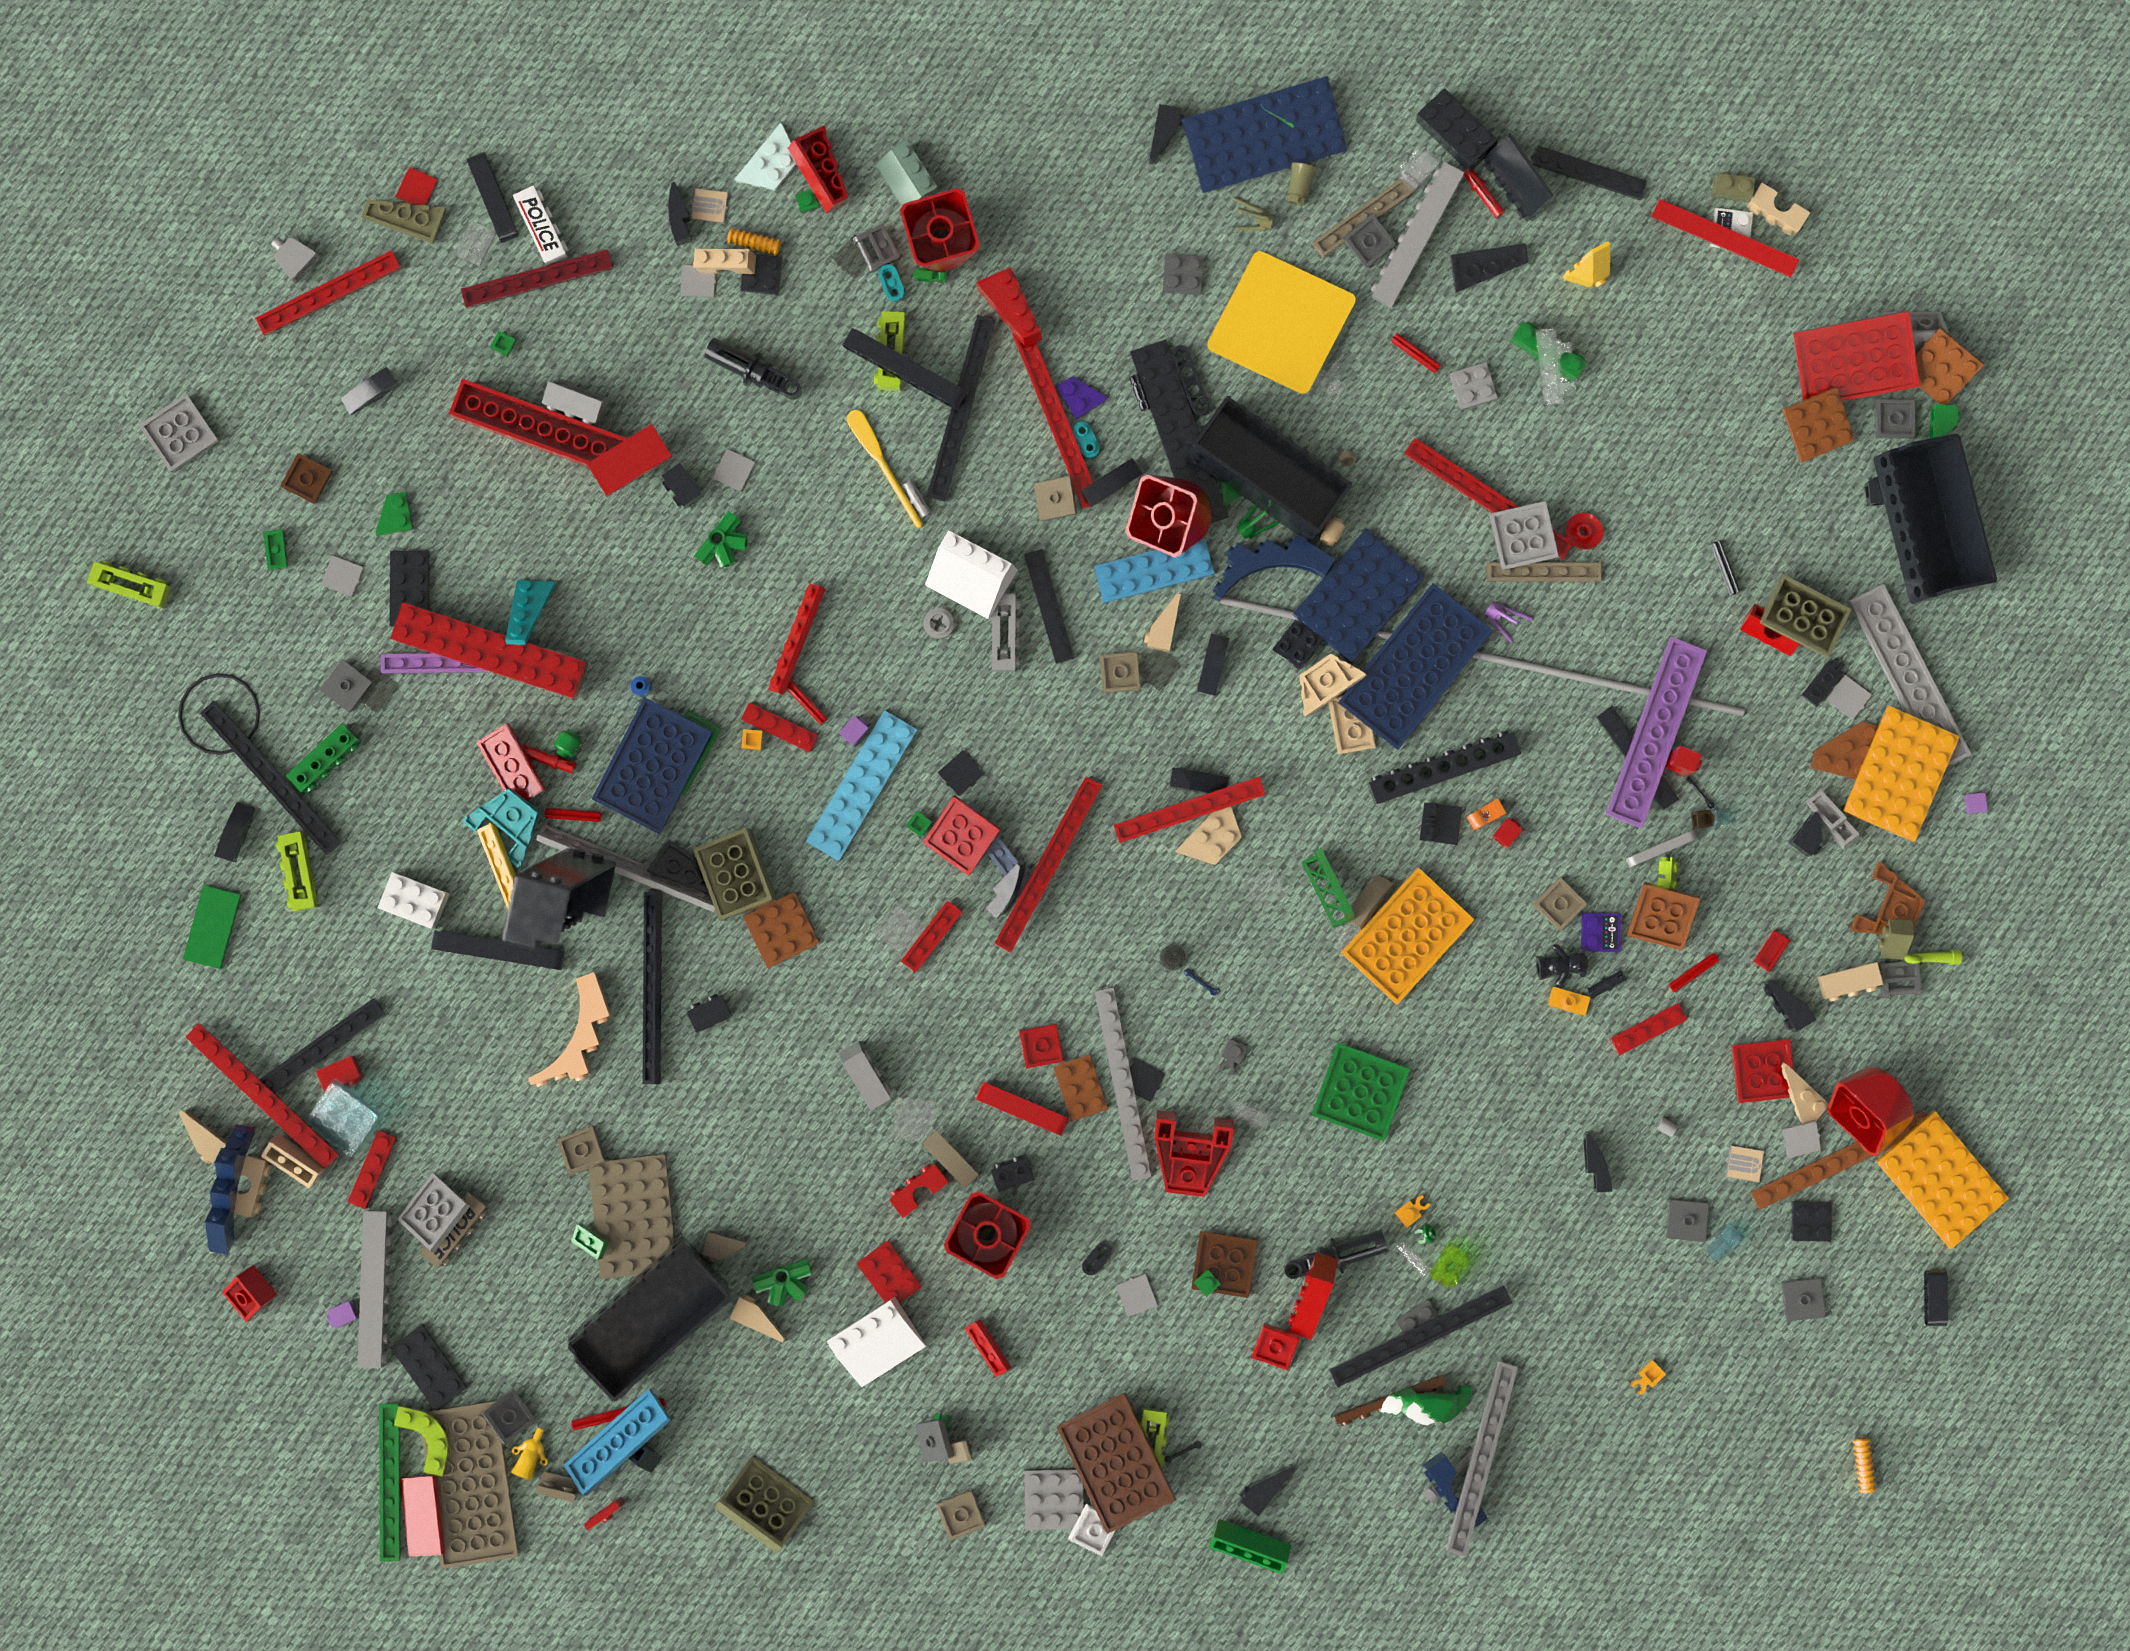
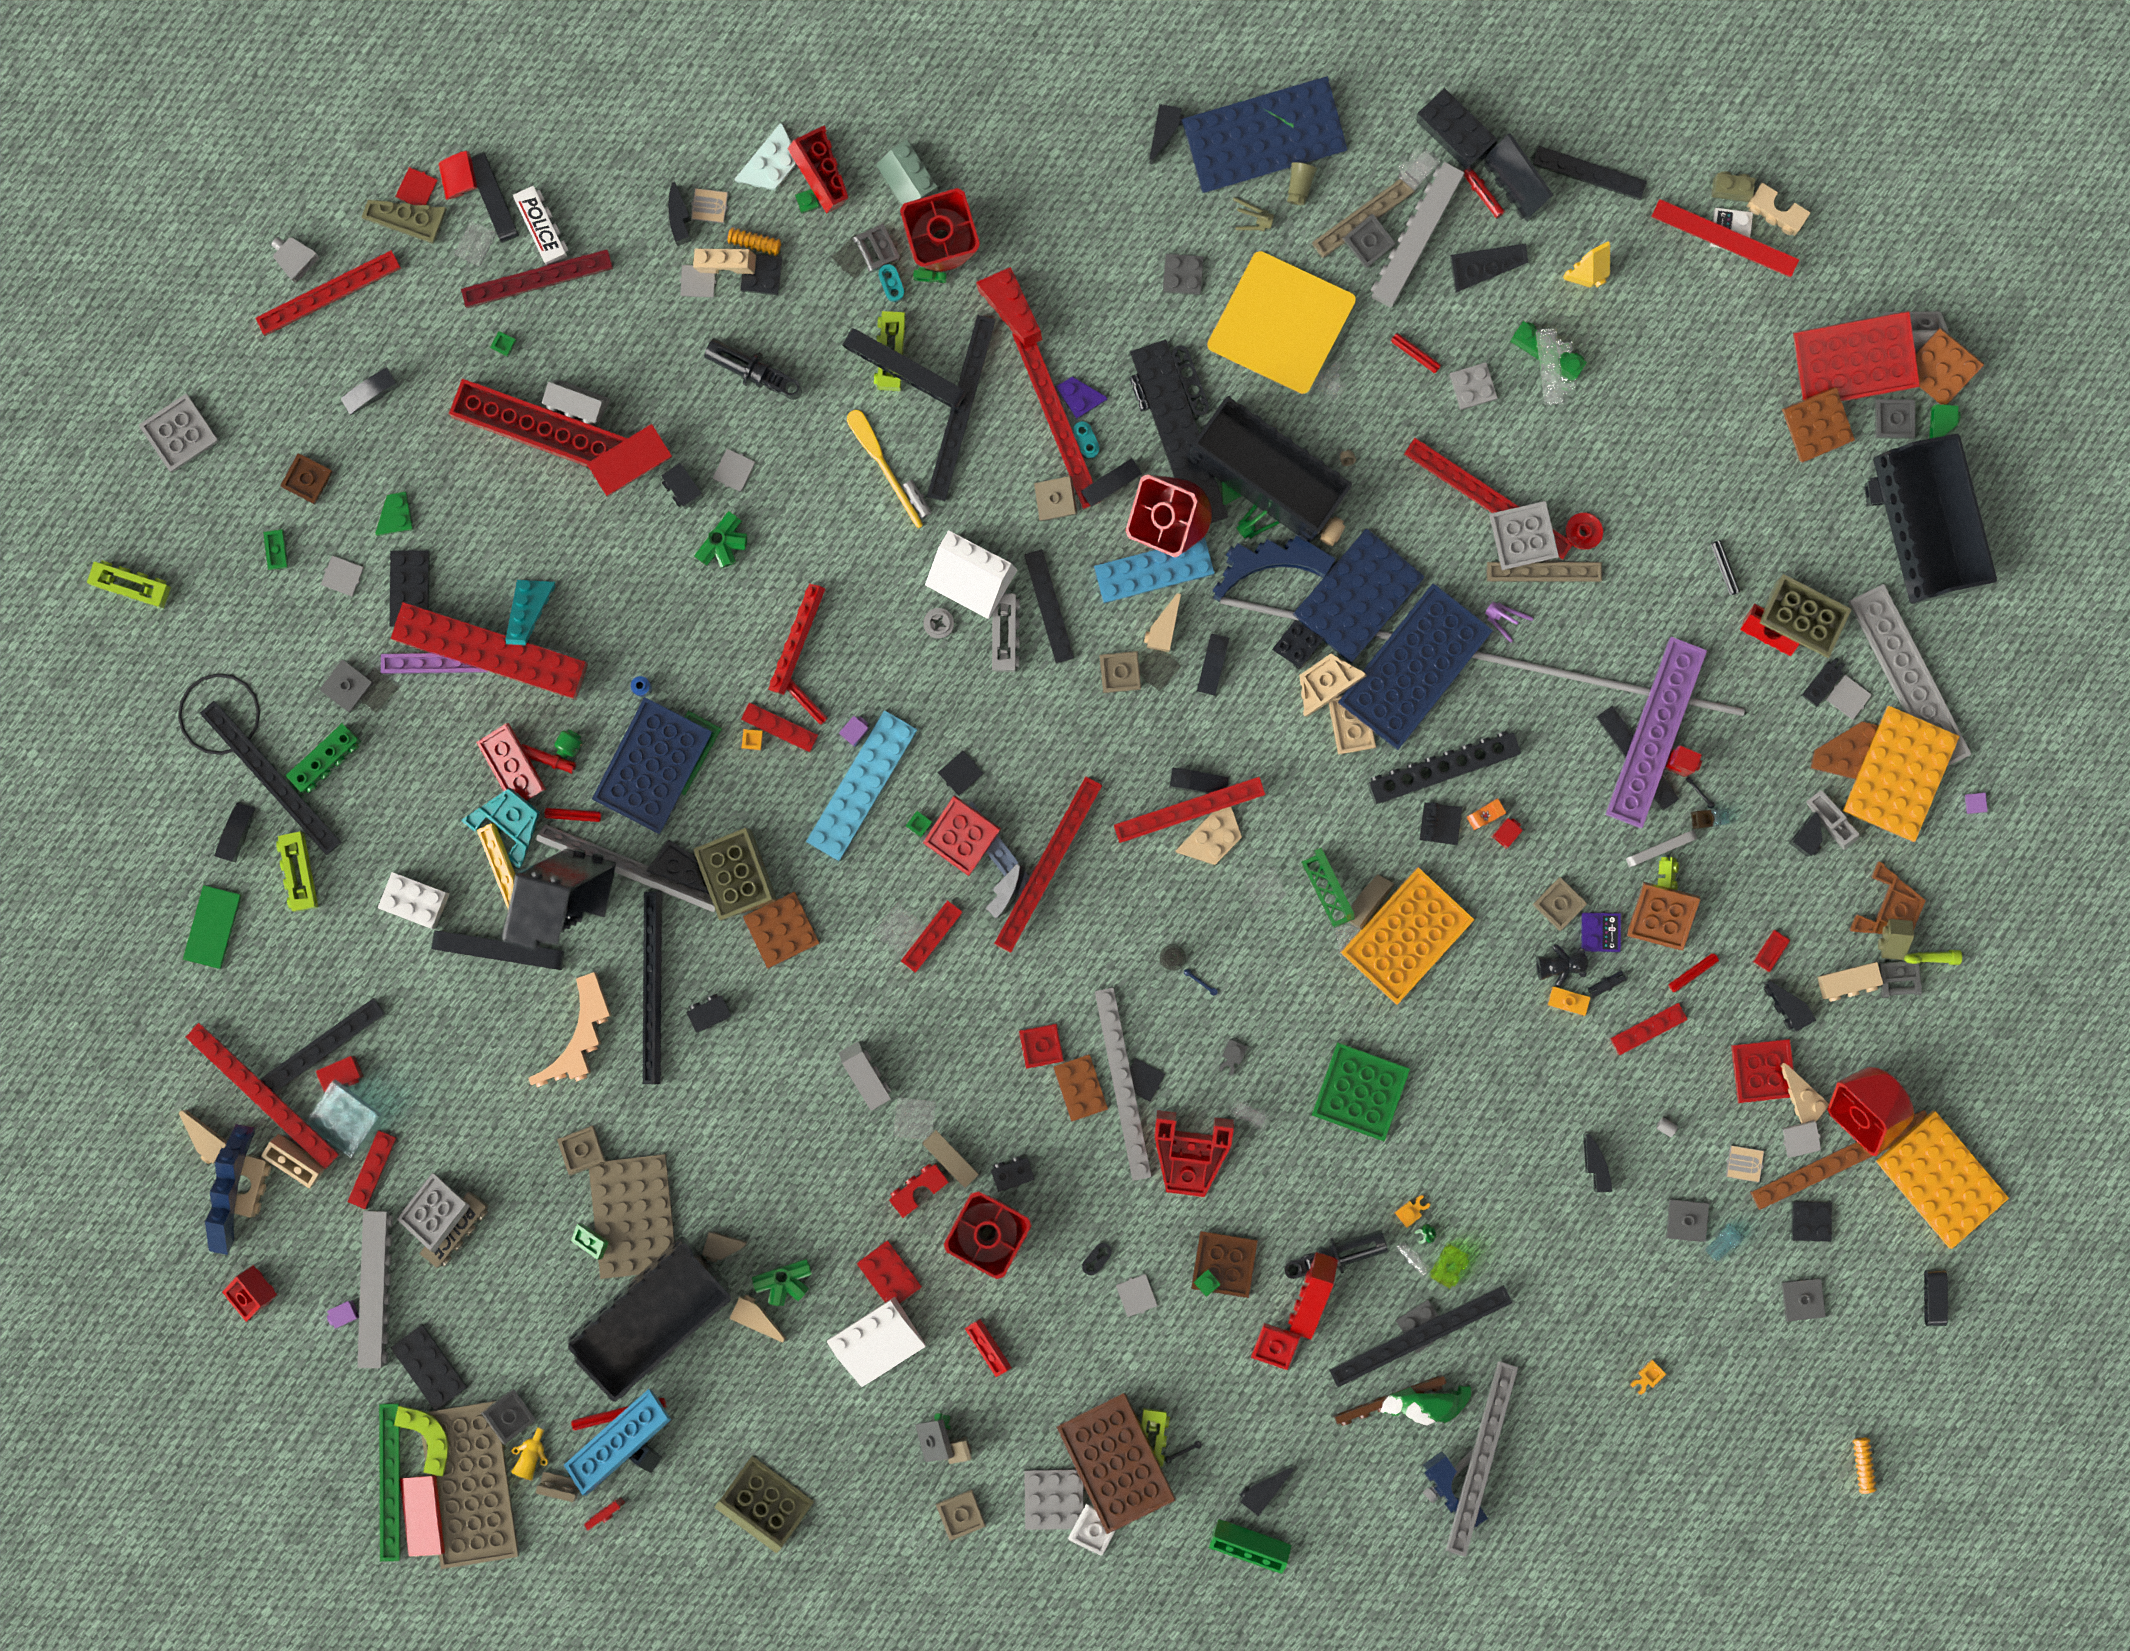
(457, 175): none -> slope
(1022, 1108): red beam -> none

